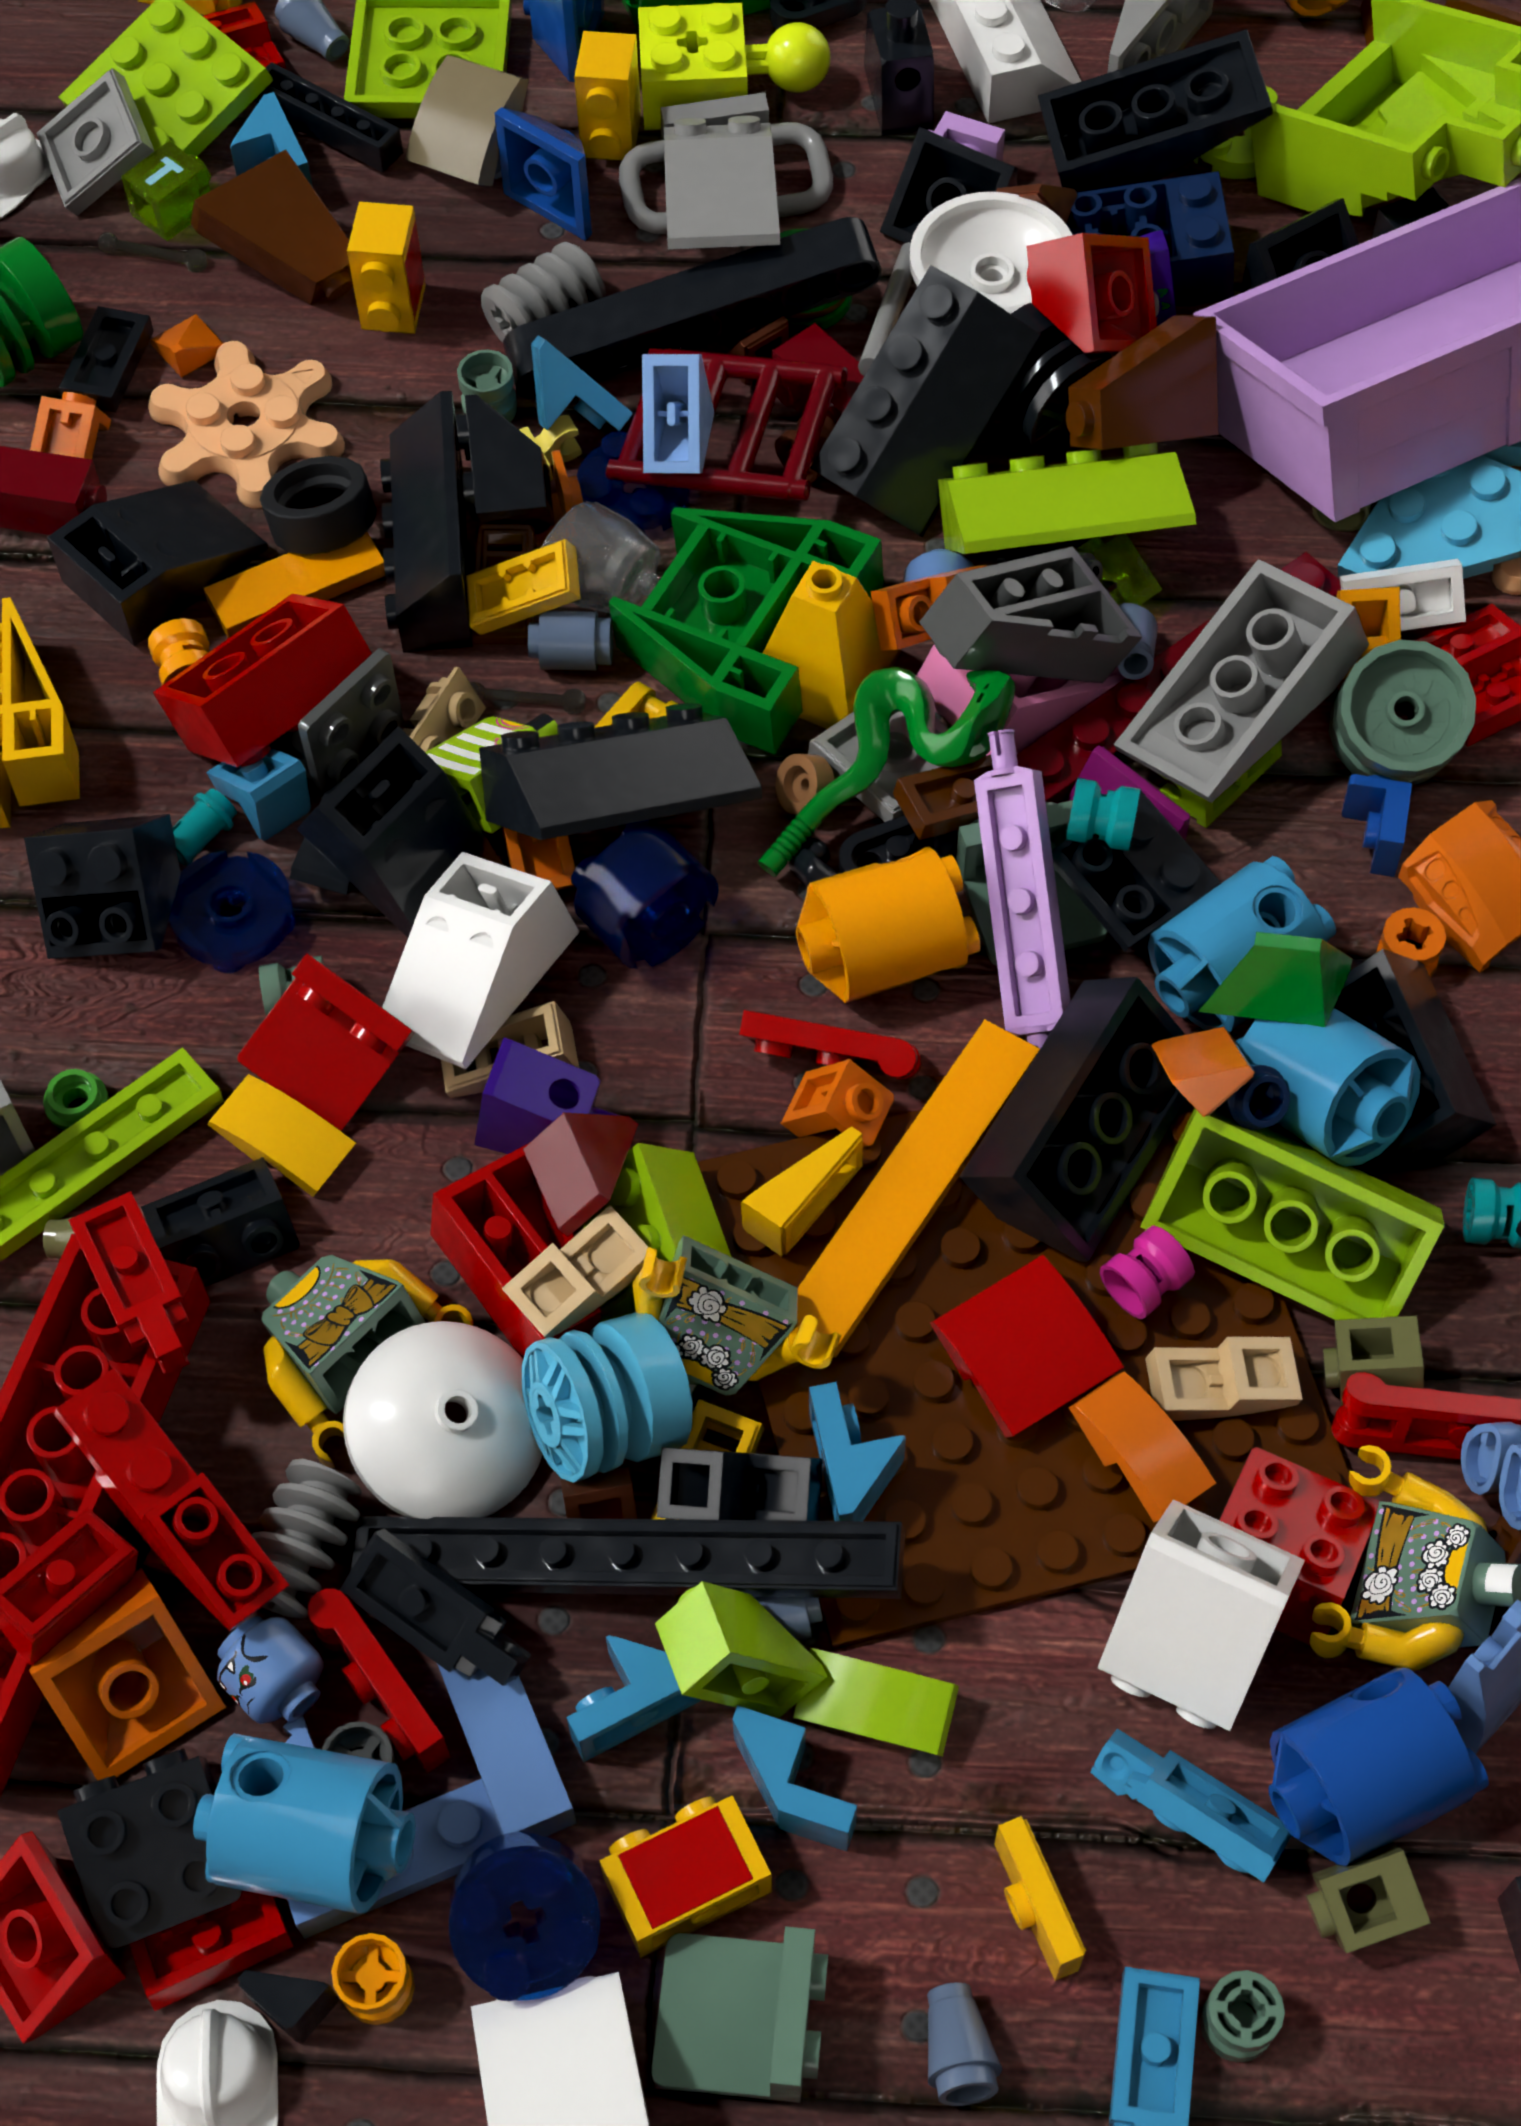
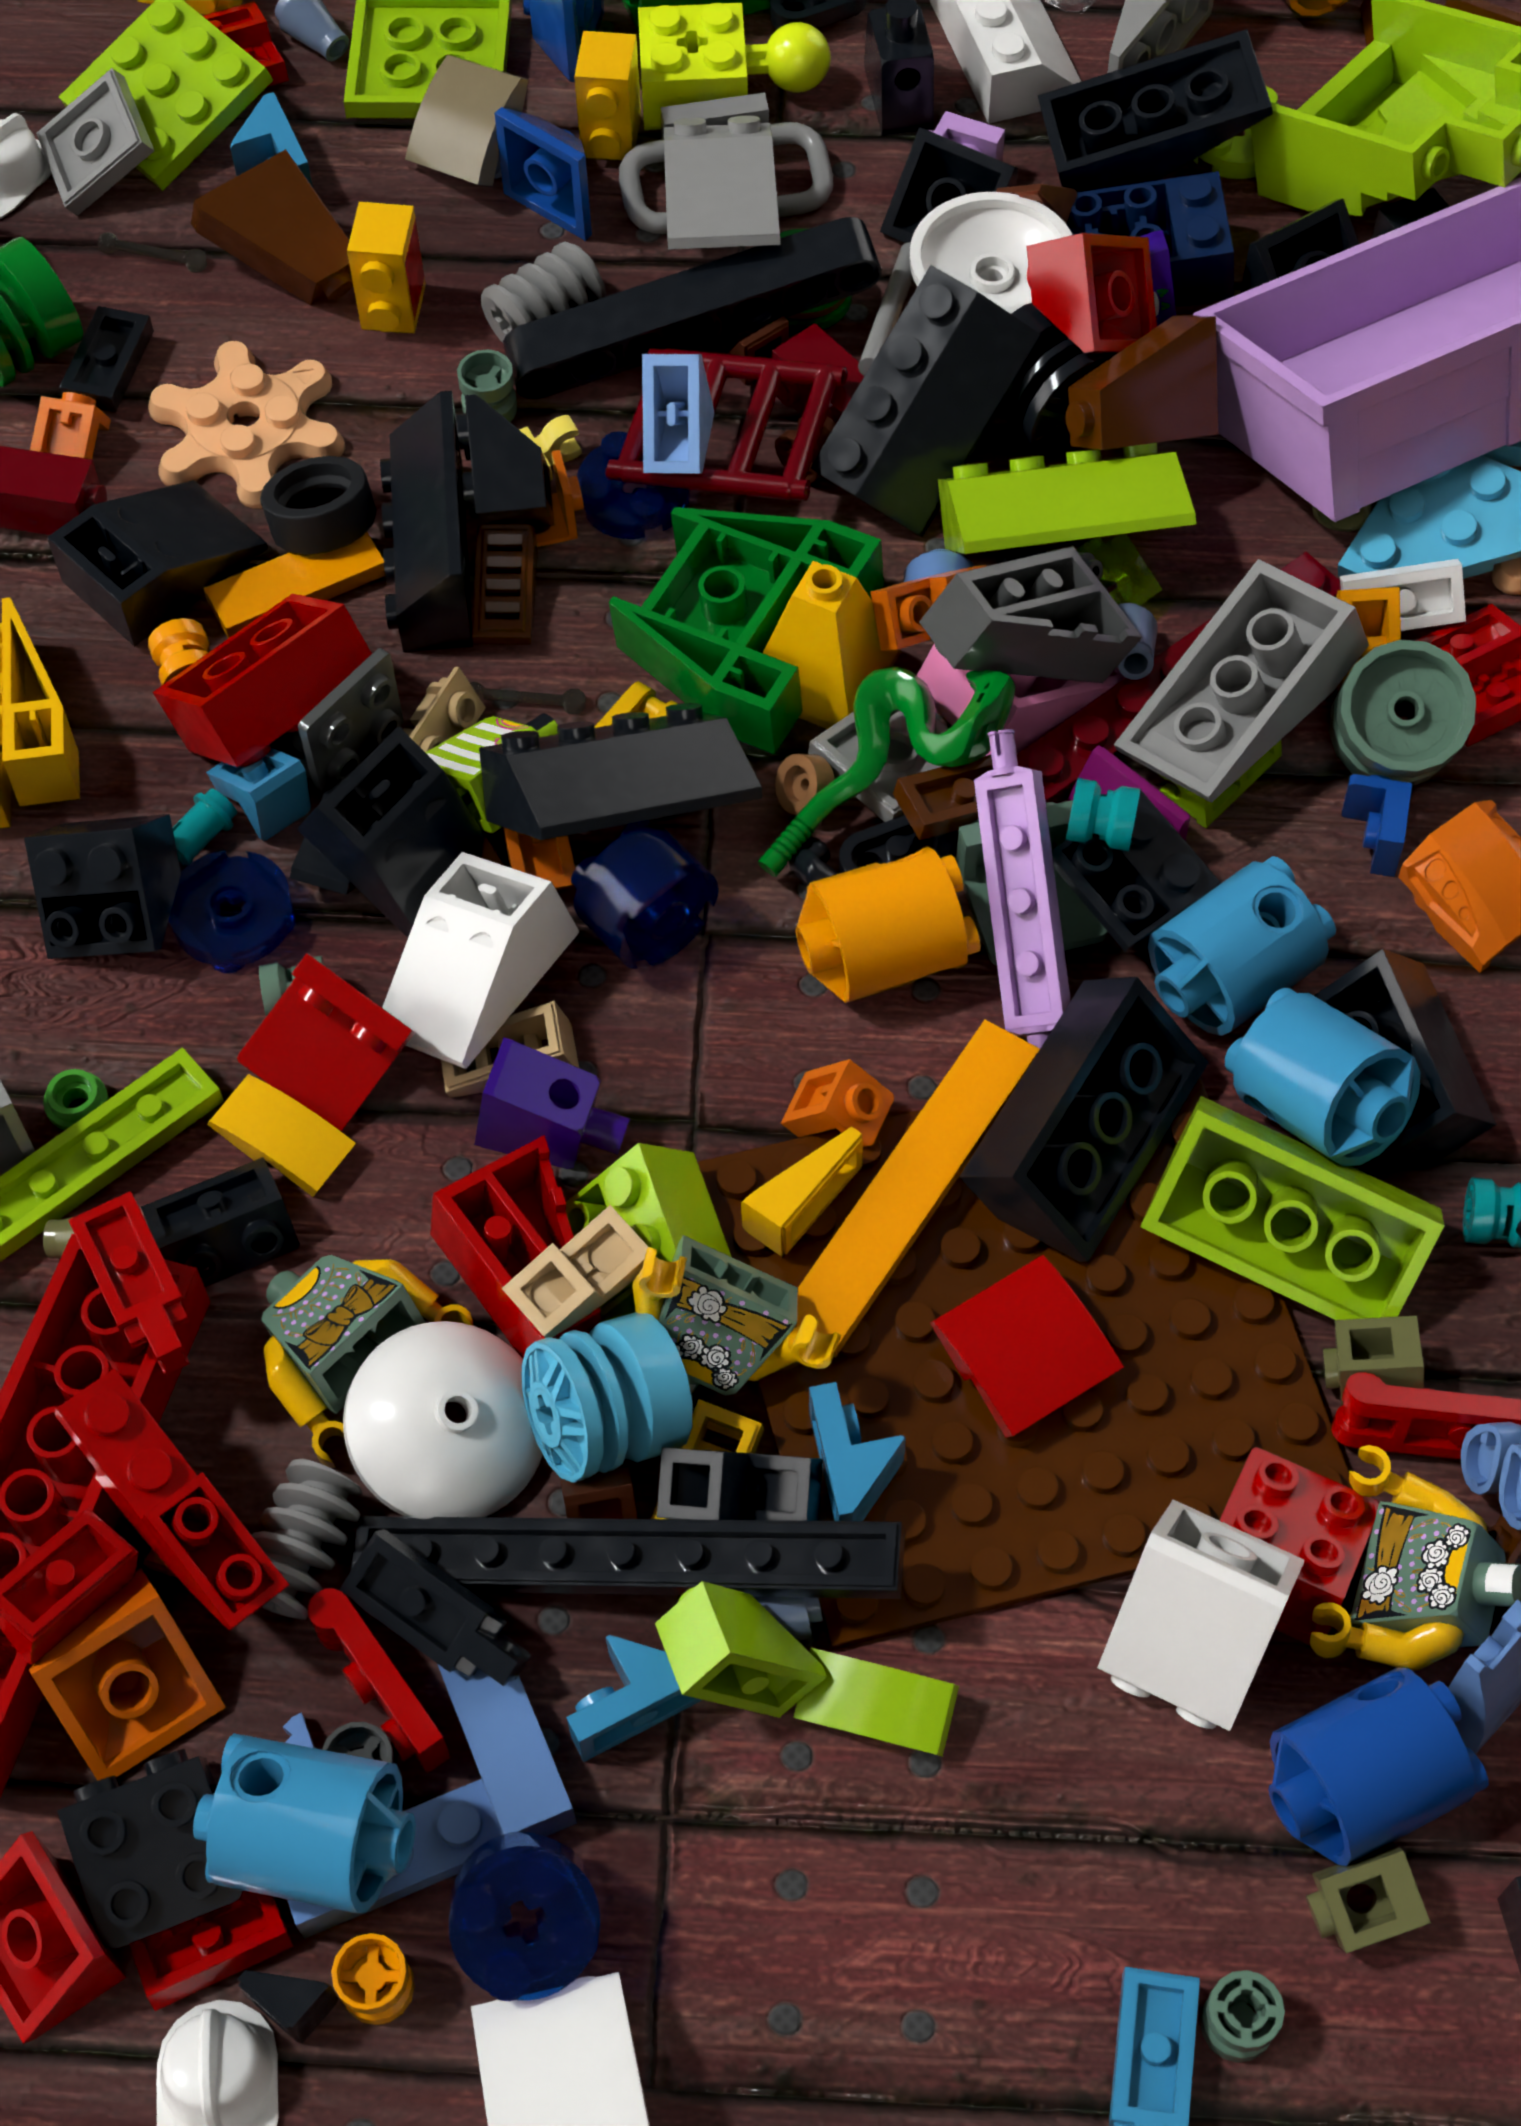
(165, 188): clear neon green brick -> none
(187, 345): orange slope -> none
(270, 1669): medium blue head -> none
(334, 119): black piece -> none
(523, 587): yellow plate -> none
(561, 380): dark azure slope -> none
(571, 640): sand blue brick -> none
(579, 1164): dark red slope -> none
(611, 555): clear helmet -> none
(685, 1872): brick -> none
(739, 2015): sand green bracket -> none
(773, 1757): dark azure slope -> none
(833, 1044): red plate -> none
(959, 2047): sand blue cone -> none
(1036, 1898): yellow plate -> none
(1144, 1442): orange slope -> none
(1147, 1272): dark pink wheel -> none
(1193, 1803): dark azure hinge -> none
(1204, 1067): orange slope -> none
(1224, 1381): tan slope -> none
(1260, 1101): dark blue cone -> none
(1283, 981): green slope -> none
(1418, 926): orange wheel -> none

